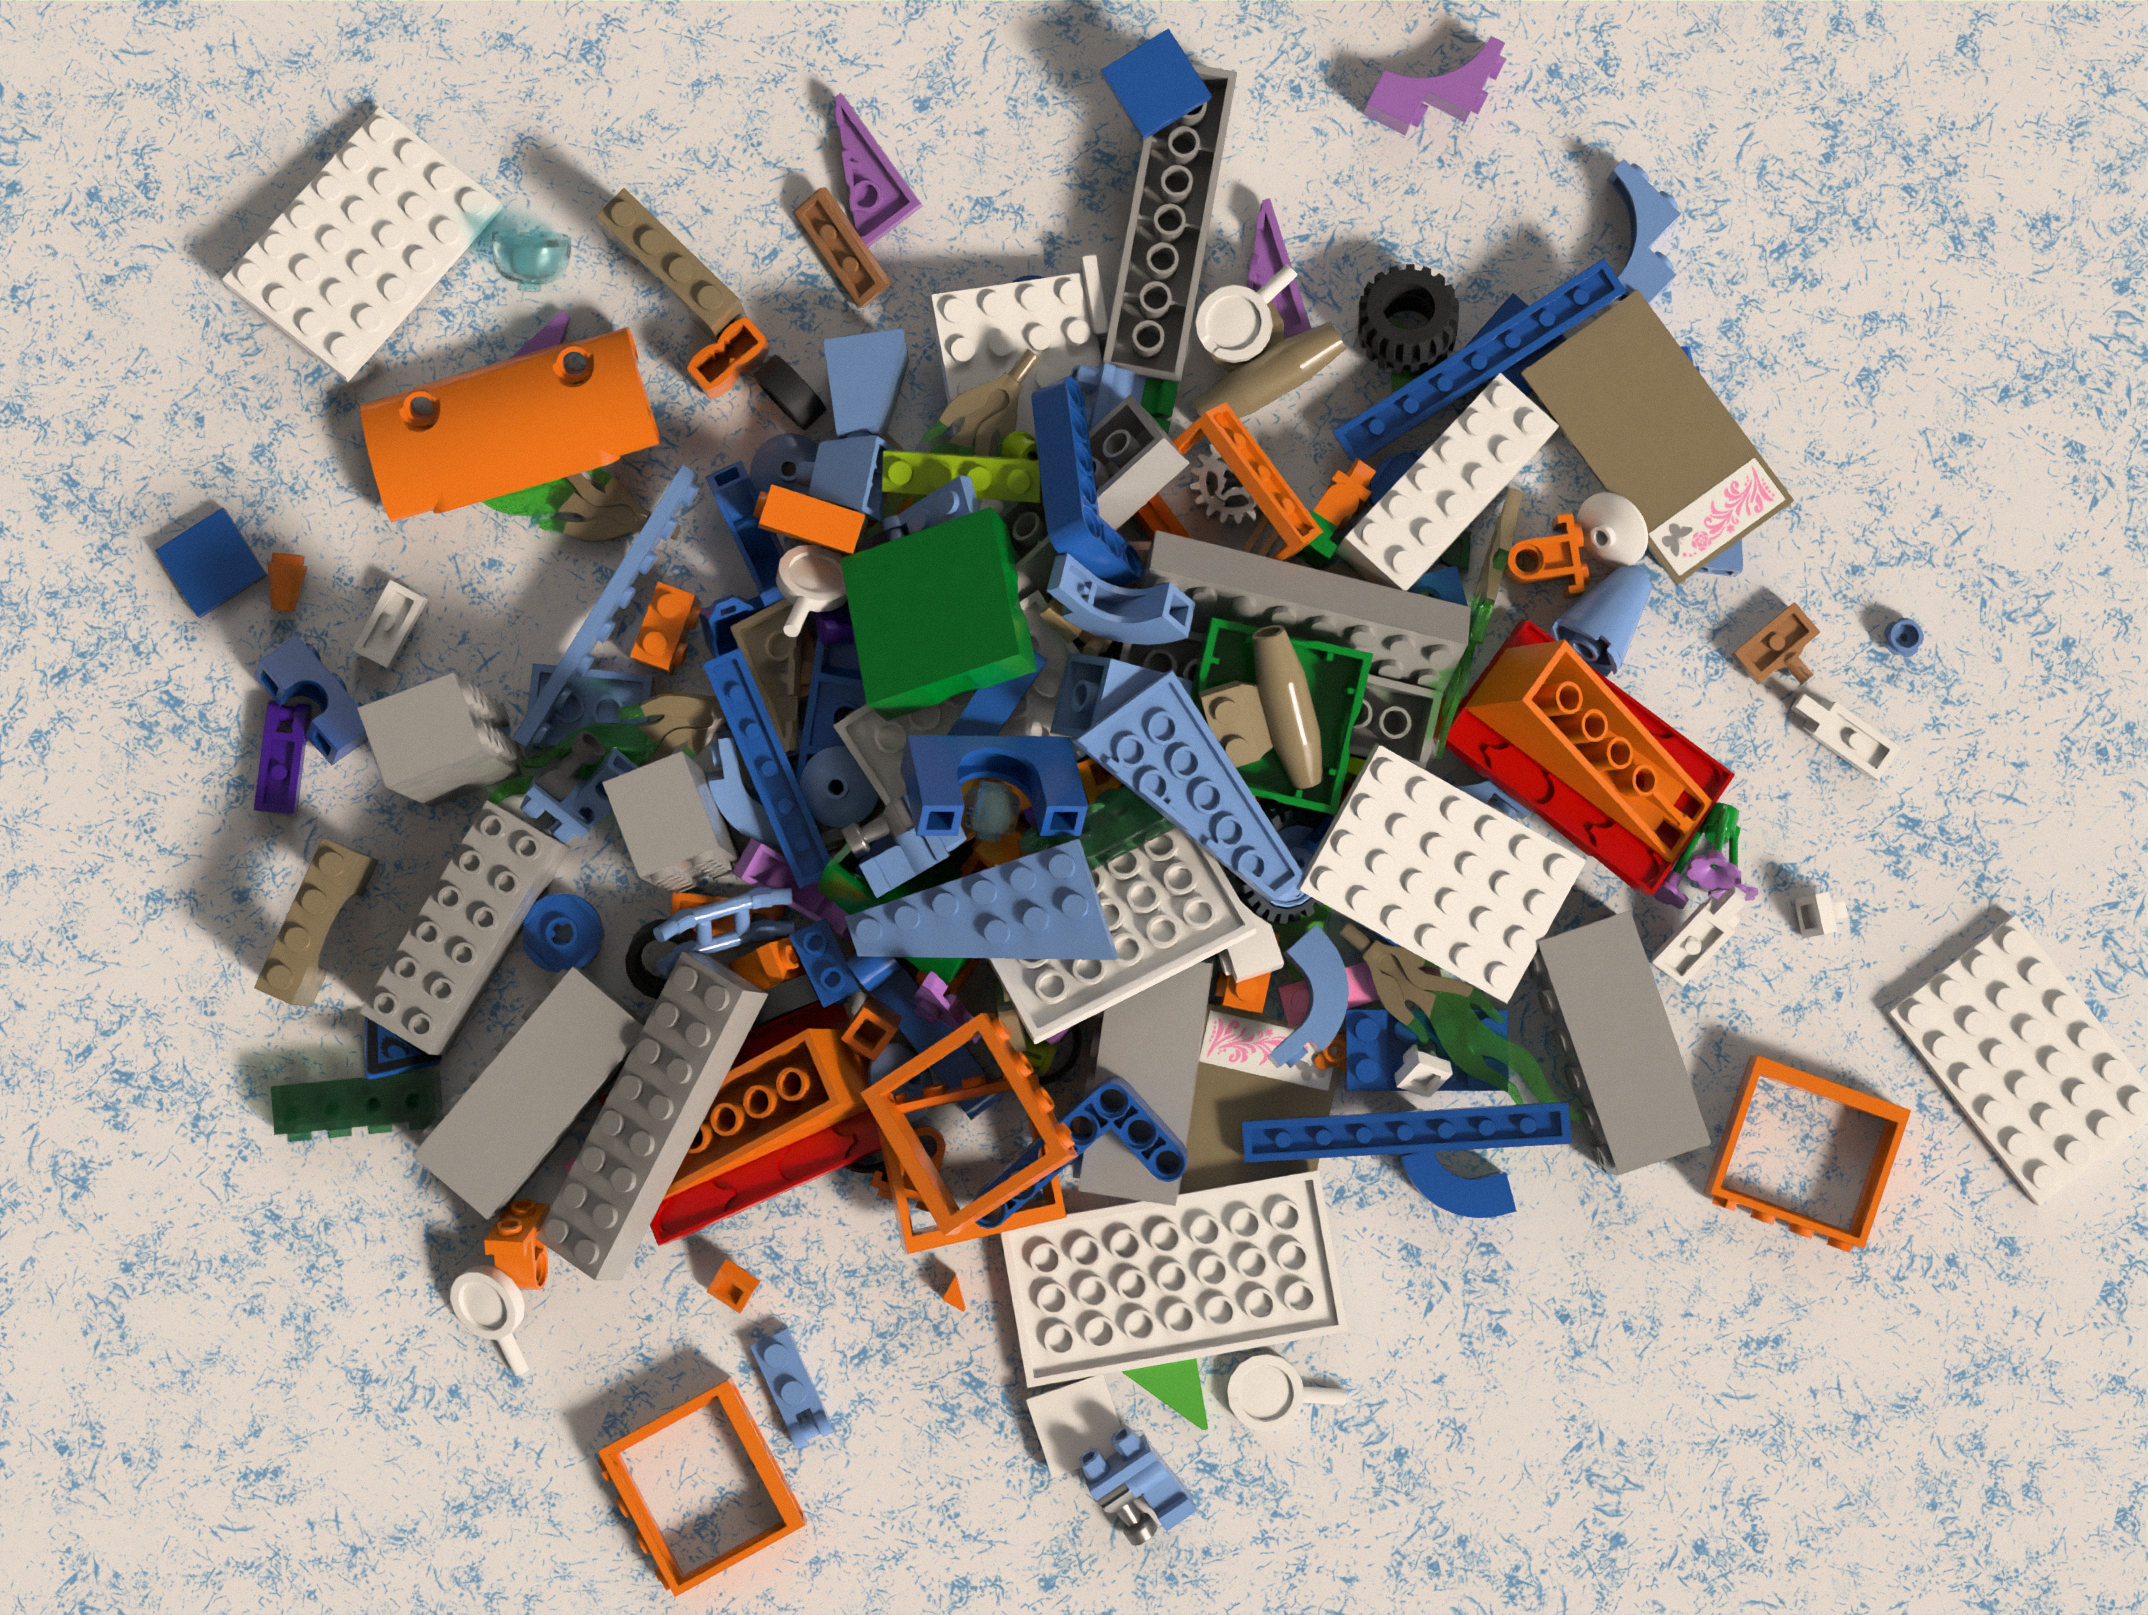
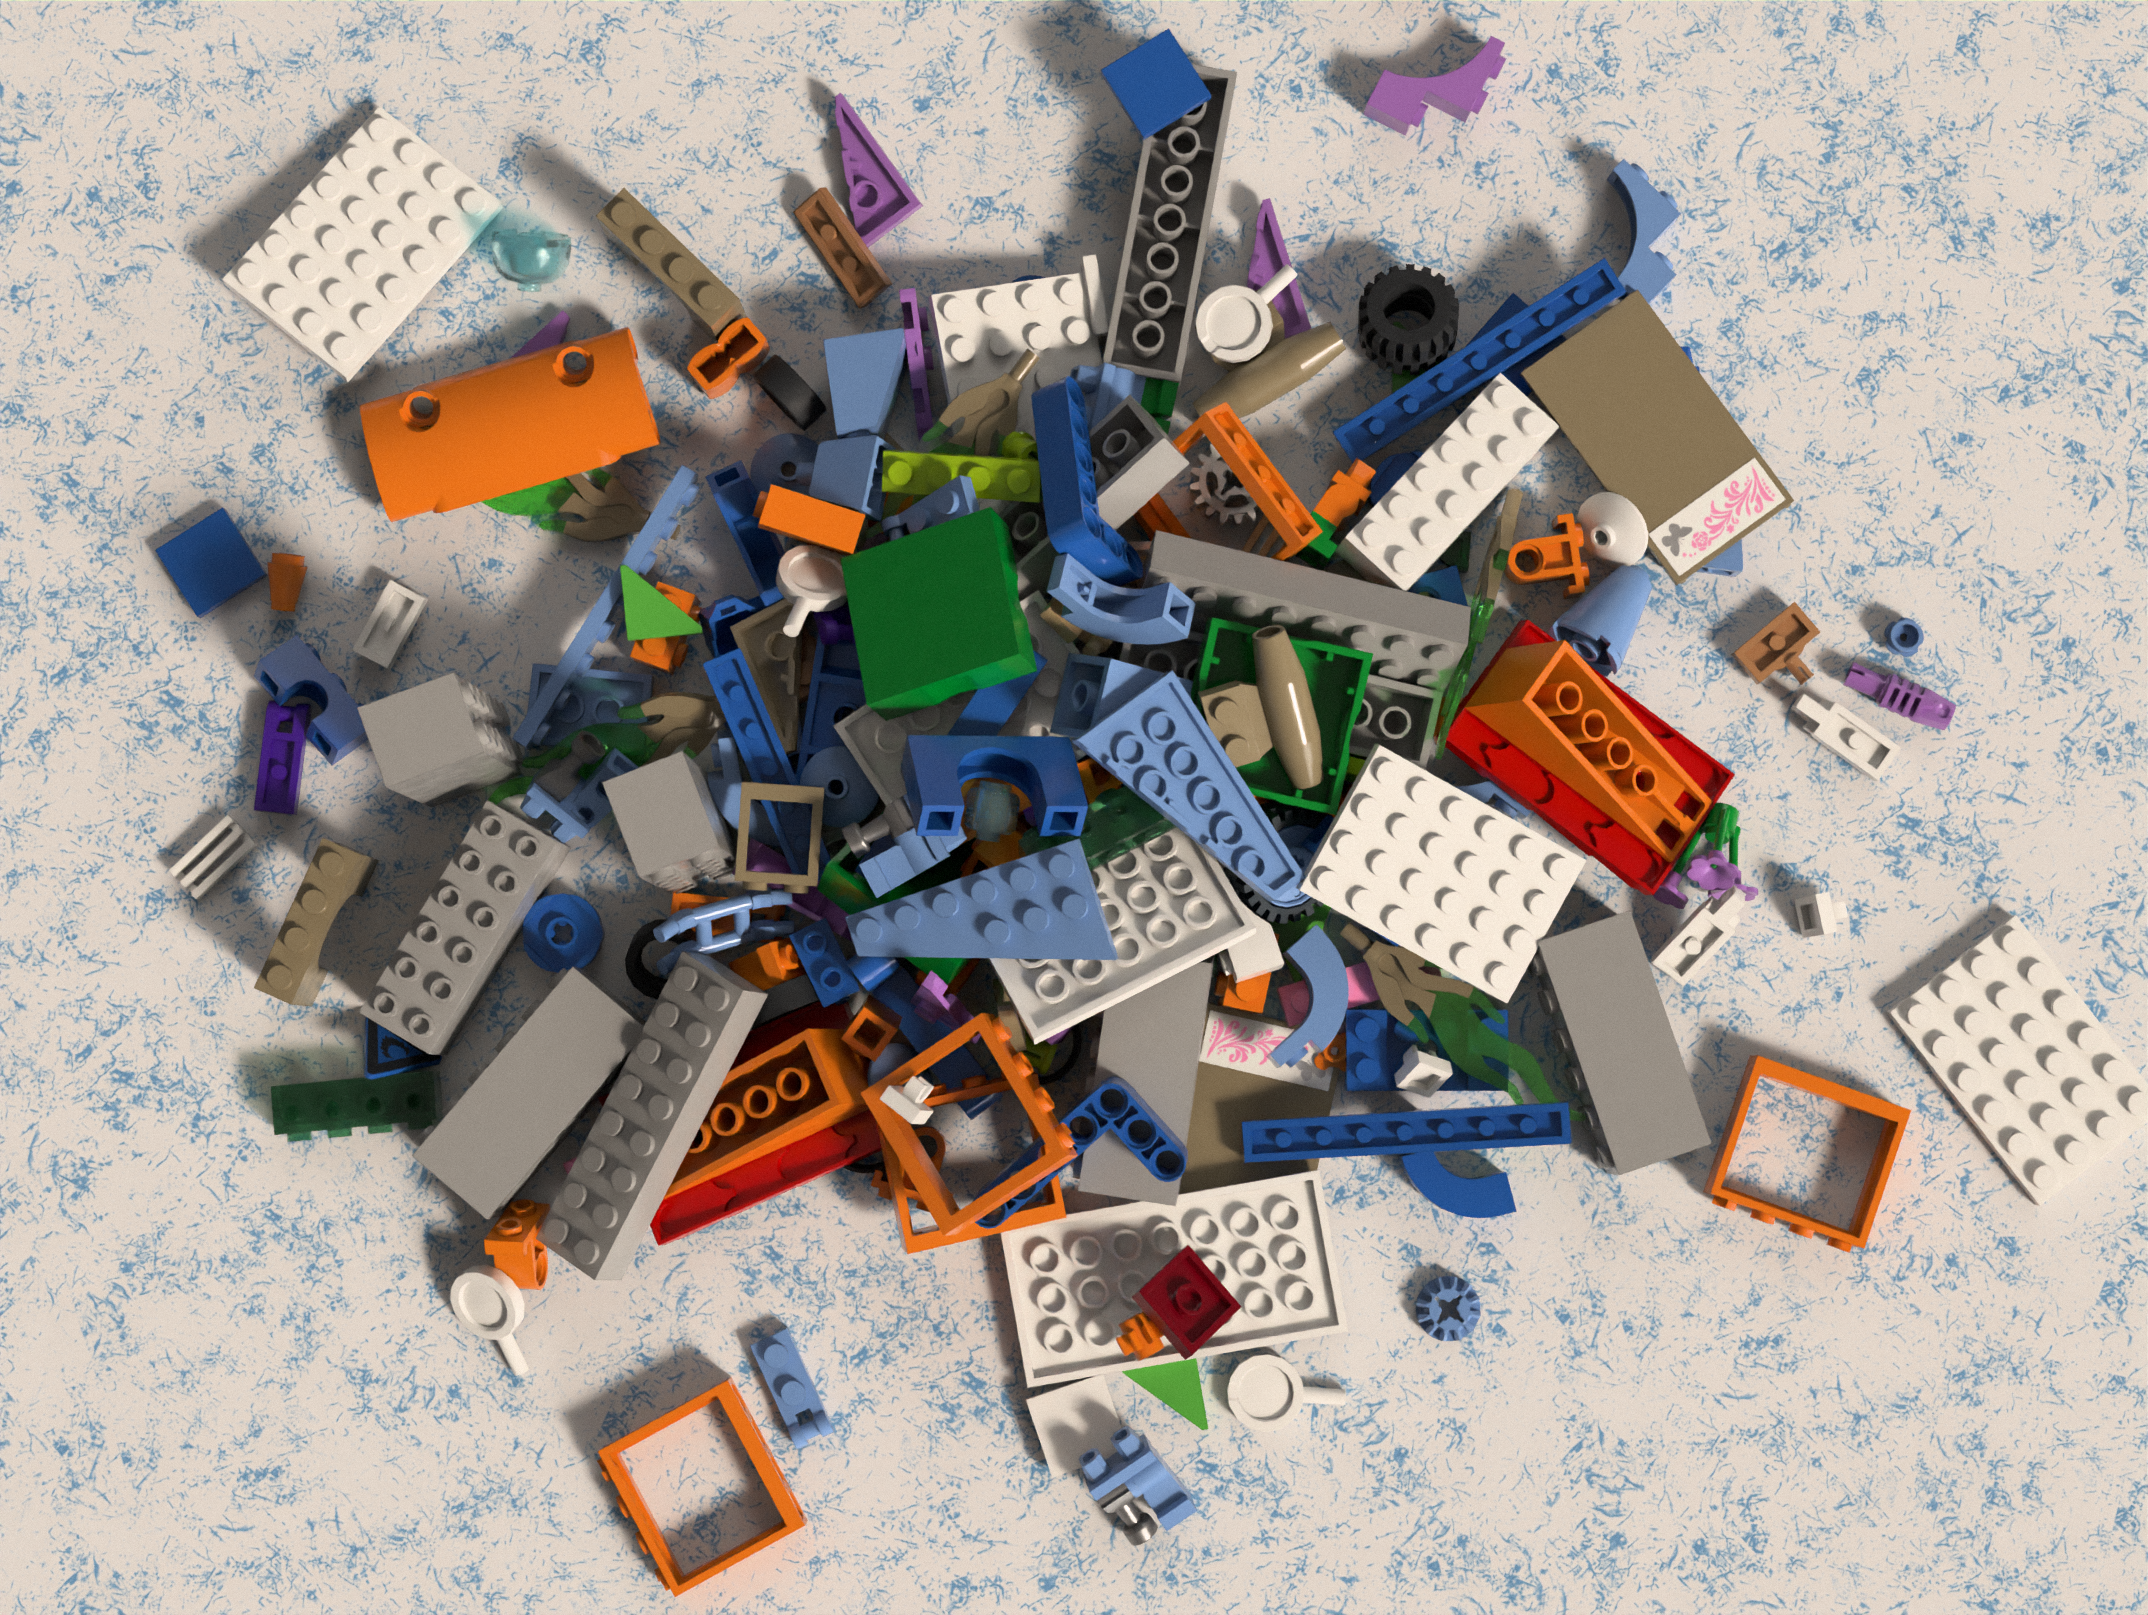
(187, 880): none -> white tile
(651, 613): none -> bright green tile
(733, 1286): orange plate -> none
(788, 793): none -> dark tan window
(909, 1100): none -> white tile
(919, 357): none -> medium lavender wing
(954, 1295): orange piece -> none
(1139, 1337): none -> orange gear
(1186, 1302): none -> dark red plate
(1429, 1310): none -> medium blue gear
(1902, 696): none -> medium lavender hinge

